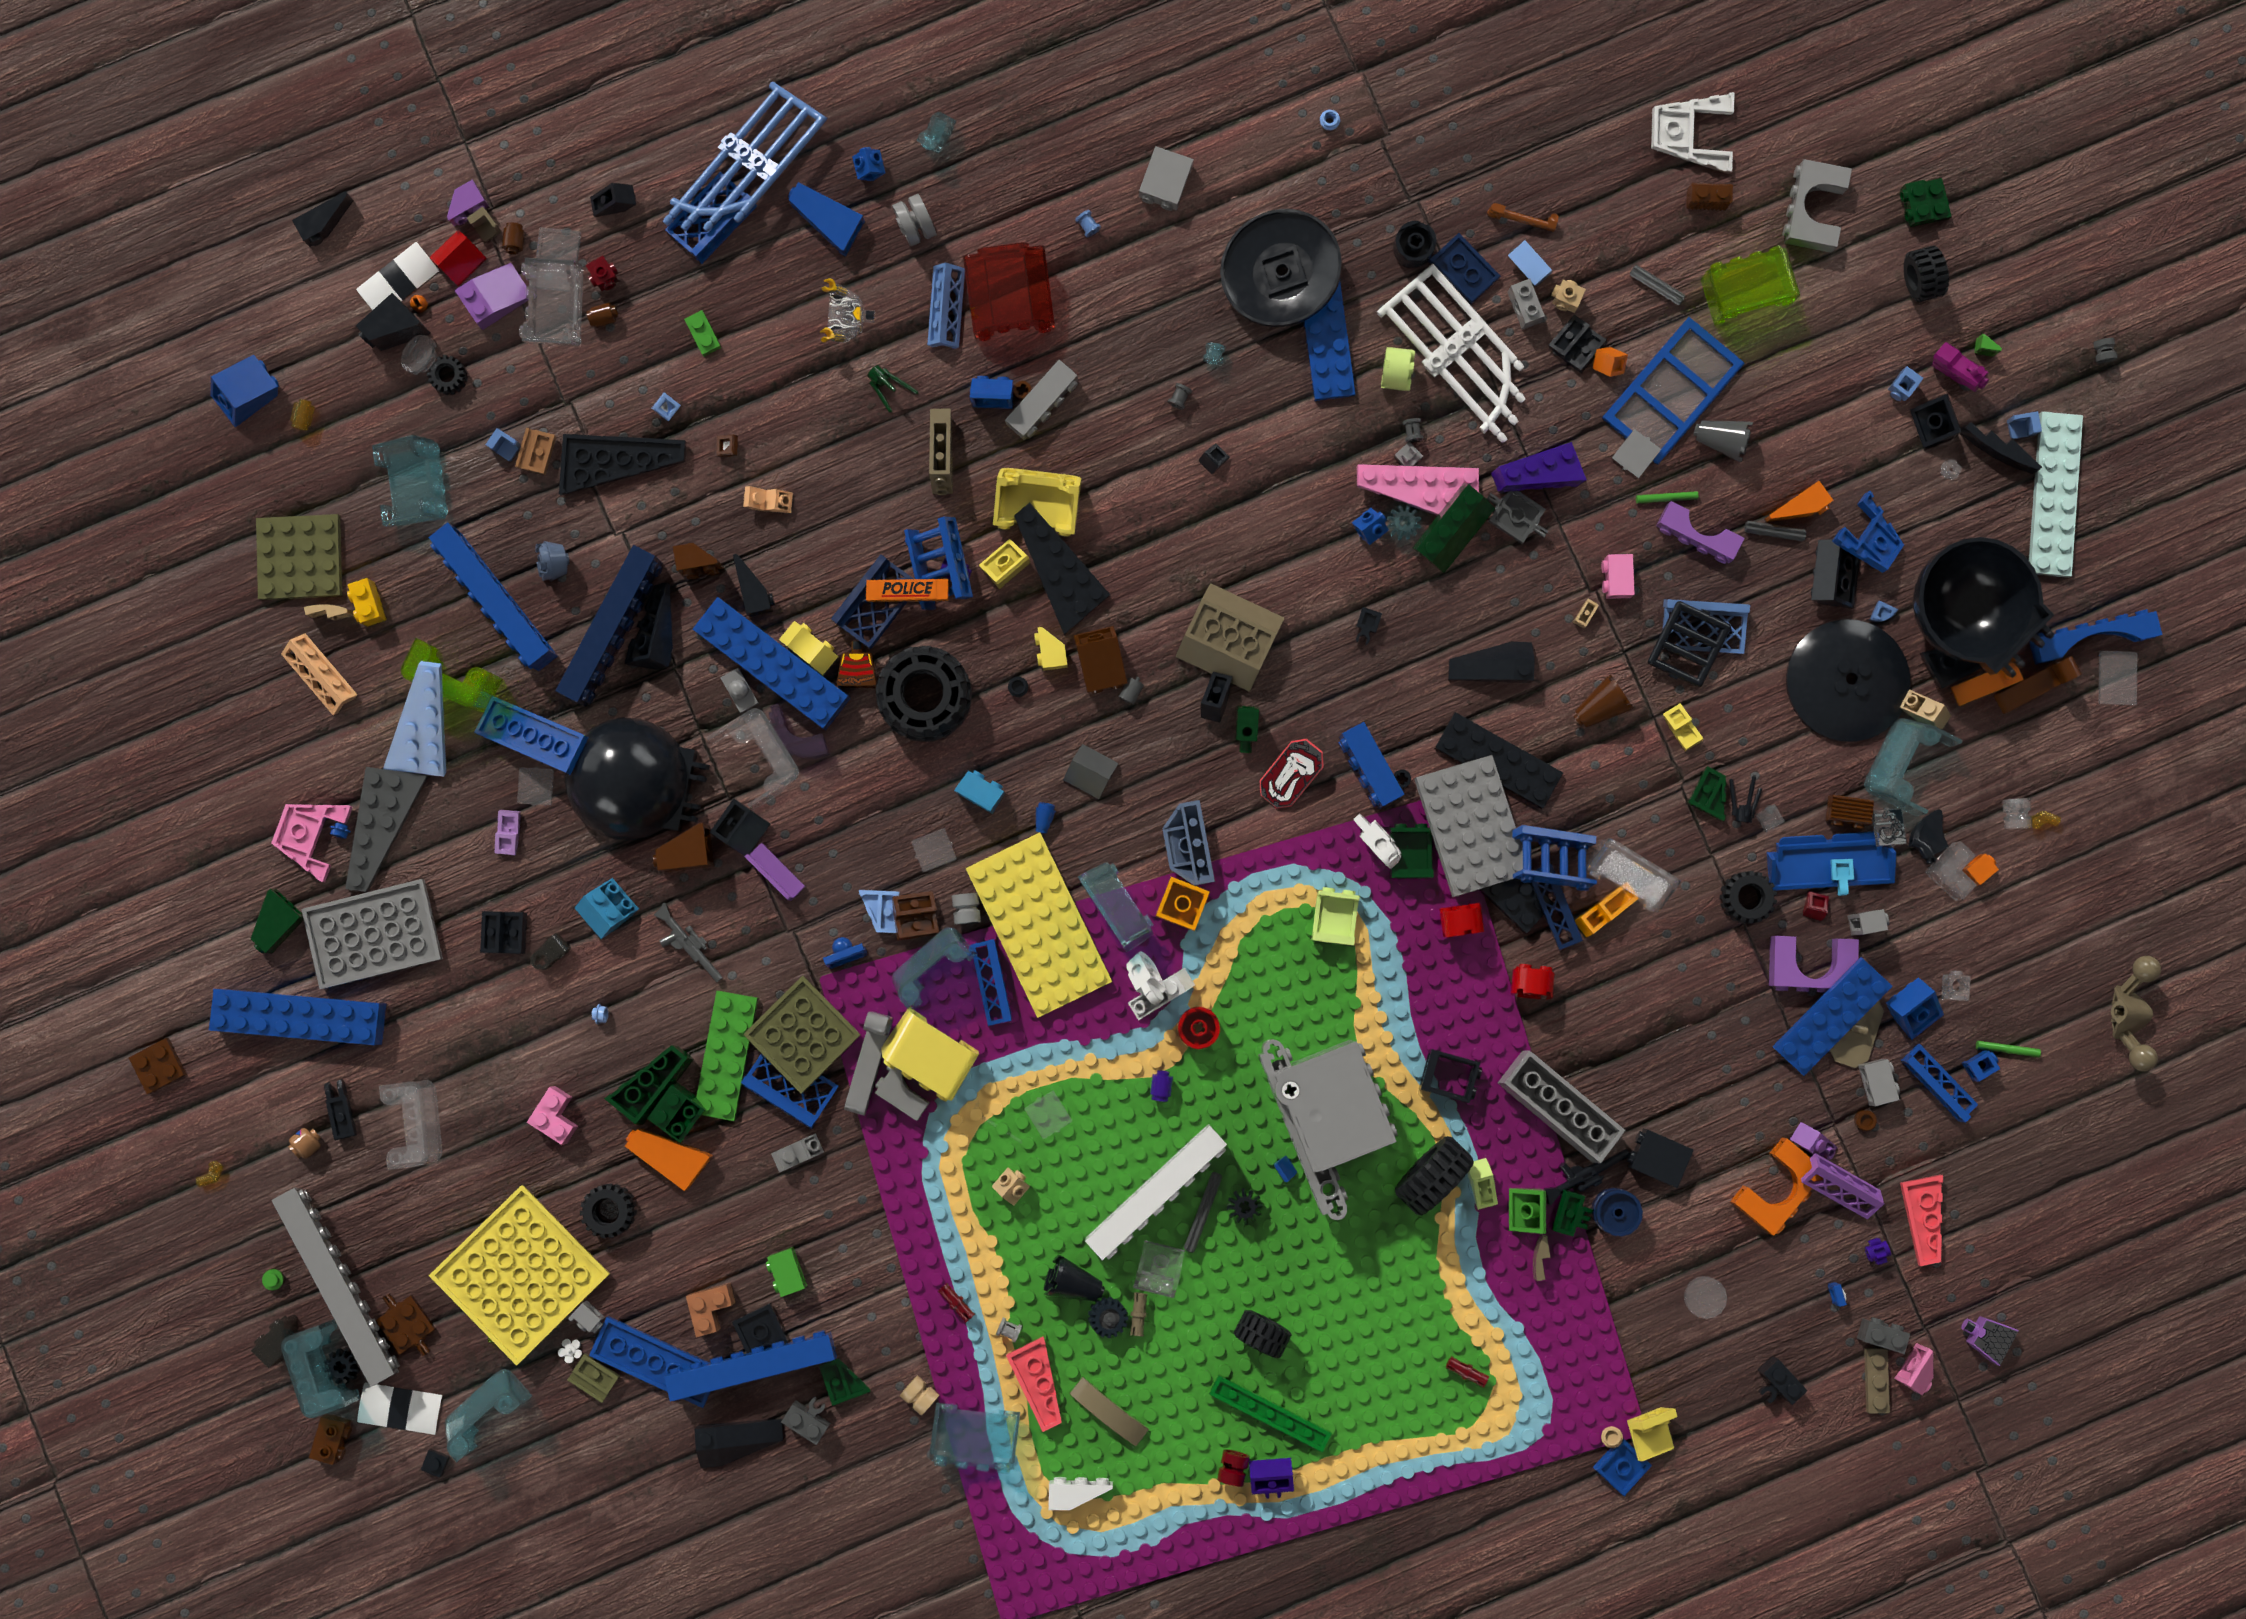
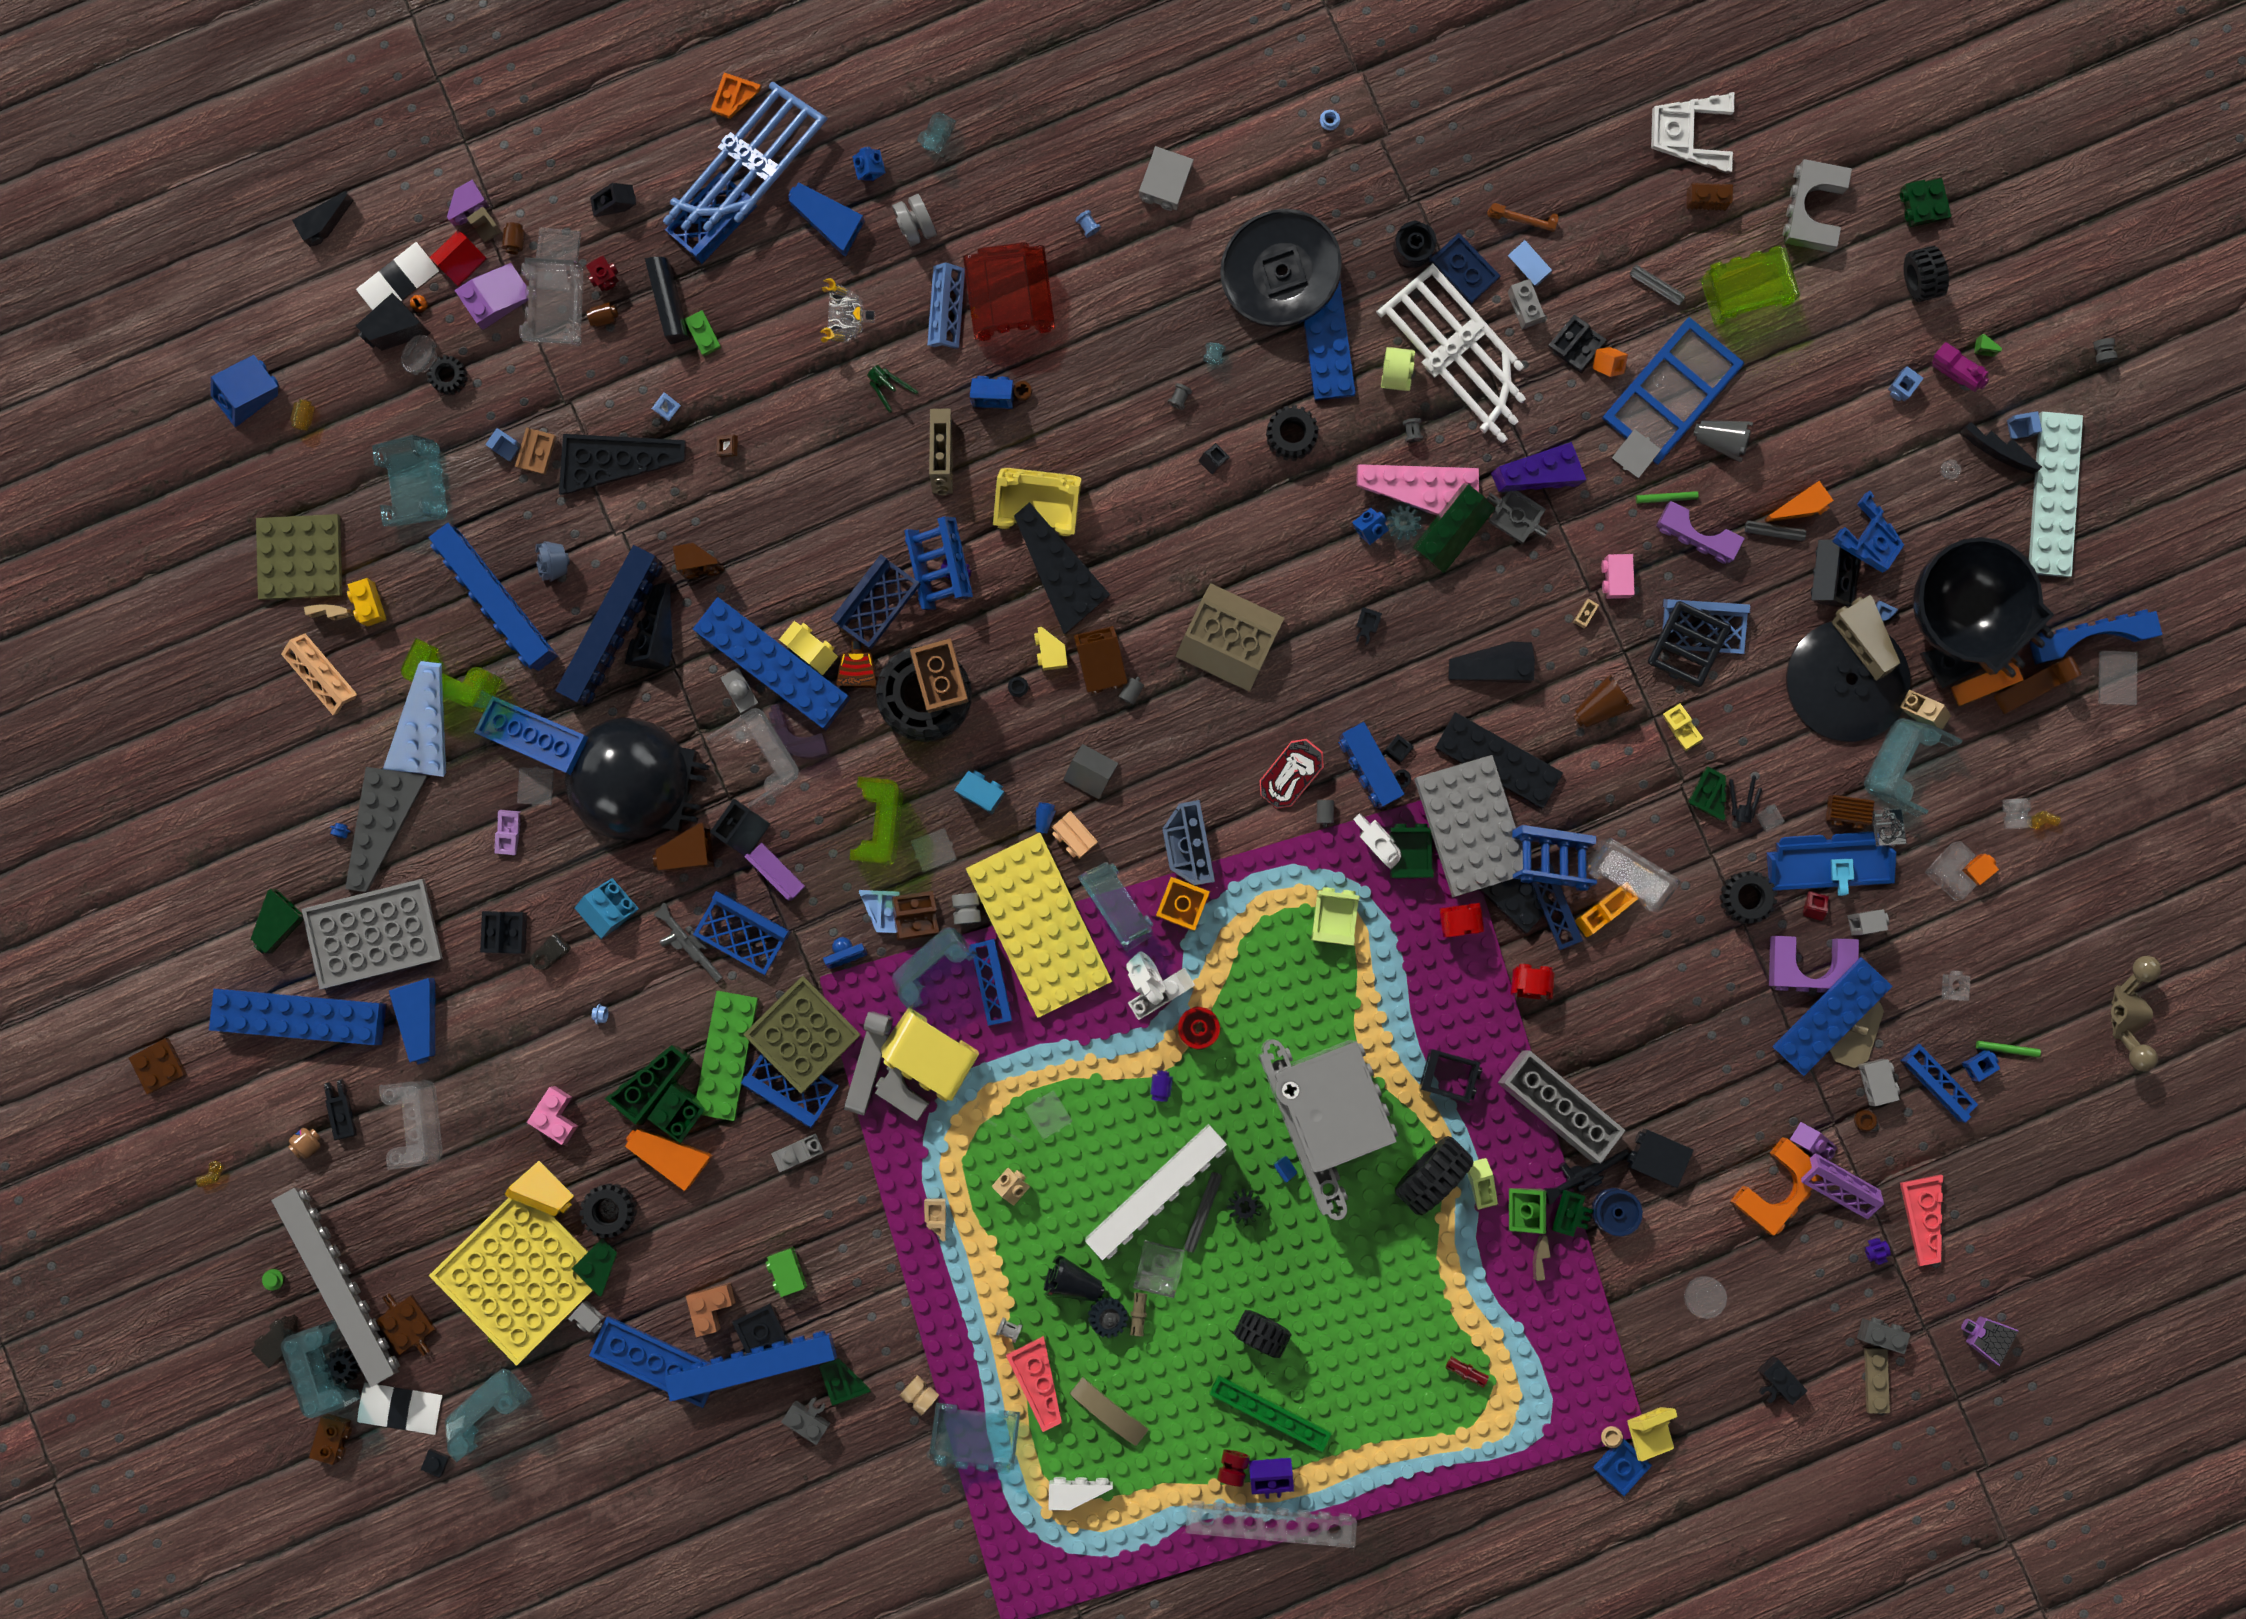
(300, 831): bright pink wing -> none
(416, 1018): none -> blue slope
(541, 1191): none -> yellow slope
(570, 1350): white plant -> none
(593, 1377): olive plate -> none
(596, 1266): none -> dark green wing
(667, 299): none -> black brick
(730, 1441): black wedge -> none
(733, 95): none -> orange wing
(750, 916): none -> blue fence
(754, 594): black slope -> none
(768, 500): light nougat slope -> none
(888, 801): none -> clear neon green windscreen
(907, 590): orange tile -> none
(936, 1216): none -> tan slope
(939, 675): none -> medium nougat brick
(956, 1302): dark red pin -> none
(1005, 563): light yellow slope -> none
(1042, 400): light grey brick -> none
(1074, 835): none -> light nougat brick
(1216, 697): black slope -> none
(1247, 717): dark green torso -> none
(1294, 416): none -> black tyre
(1325, 812): none -> dark grey piece
(1343, 1538): none -> clear brick
(1399, 748): none -> black tile
(1408, 455): light grey tile -> none
(1567, 295): tan brick -> none
(1837, 1294): blue tile -> none
(1867, 636): none -> dark tan slope
(1915, 1008): blue slope -> none
(1917, 1370): bright pink slope -> none
(1929, 836): black arm -> none
(1936, 421): black slope -> none

